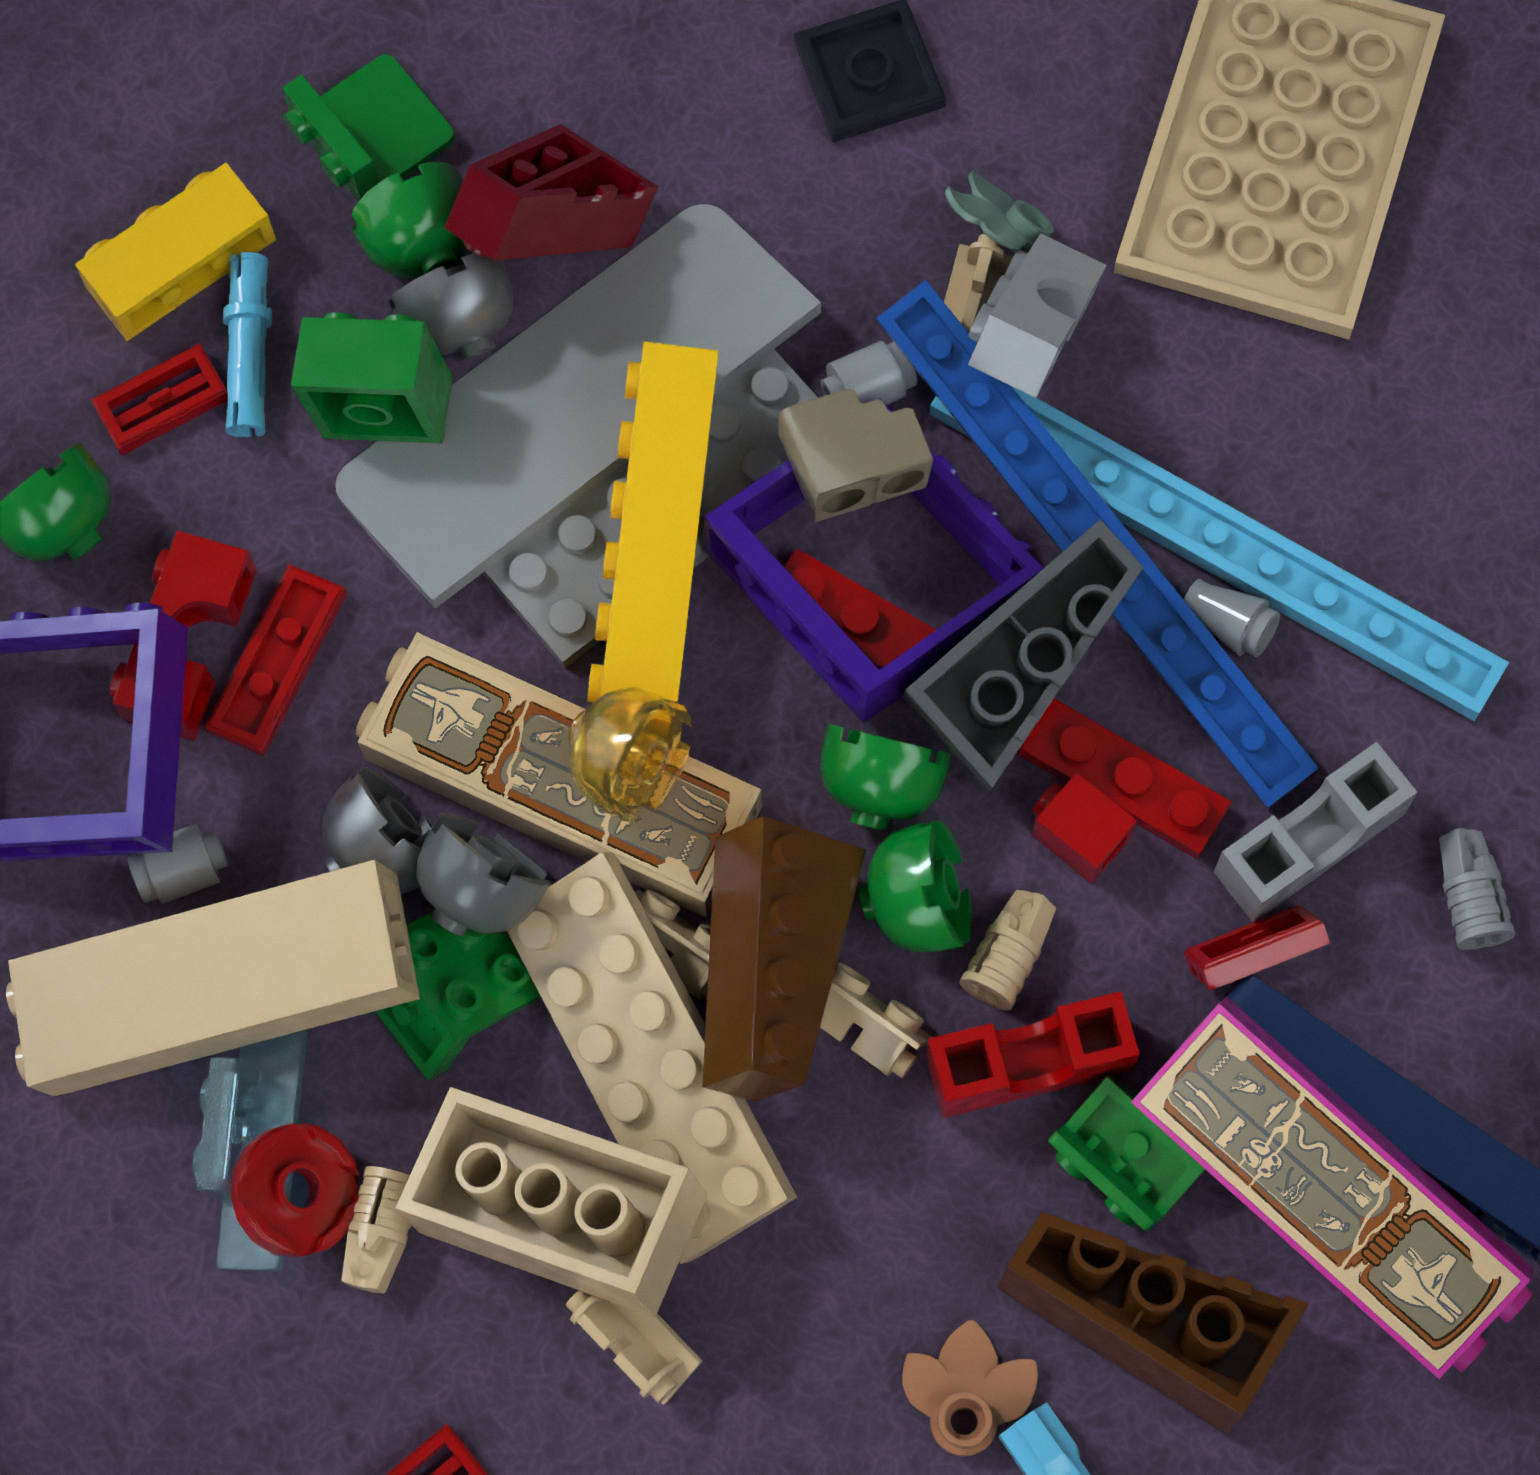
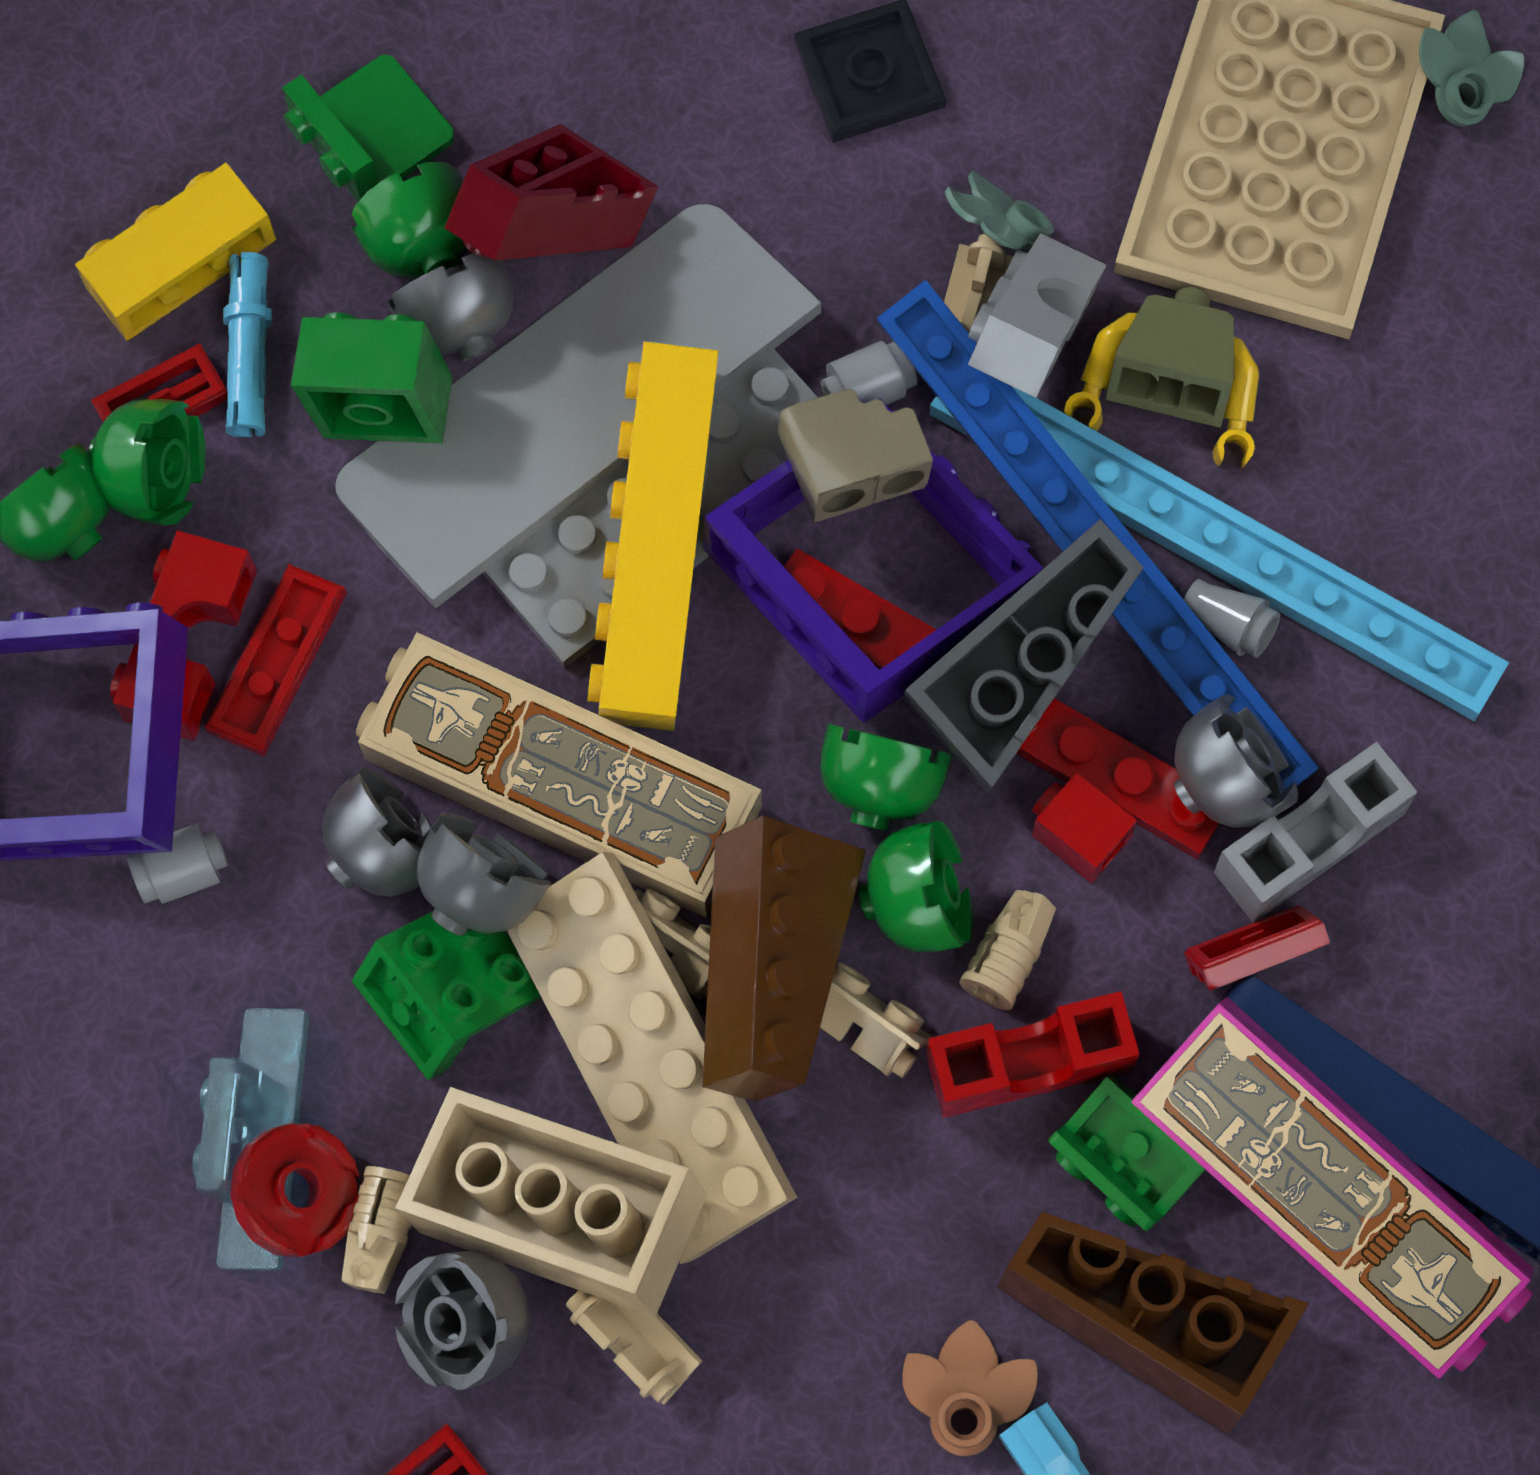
(148, 459): none -> green cylinder
(212, 979): tan brick -> none
(461, 1319): none -> flat silver cylinder
(628, 750): clear yellow cylinder -> none
(1175, 362): none -> olive torso
(1231, 767): none -> flat silver cylinder
(1464, 62): none -> sand green plate
(1474, 891): light grey hinge -> none

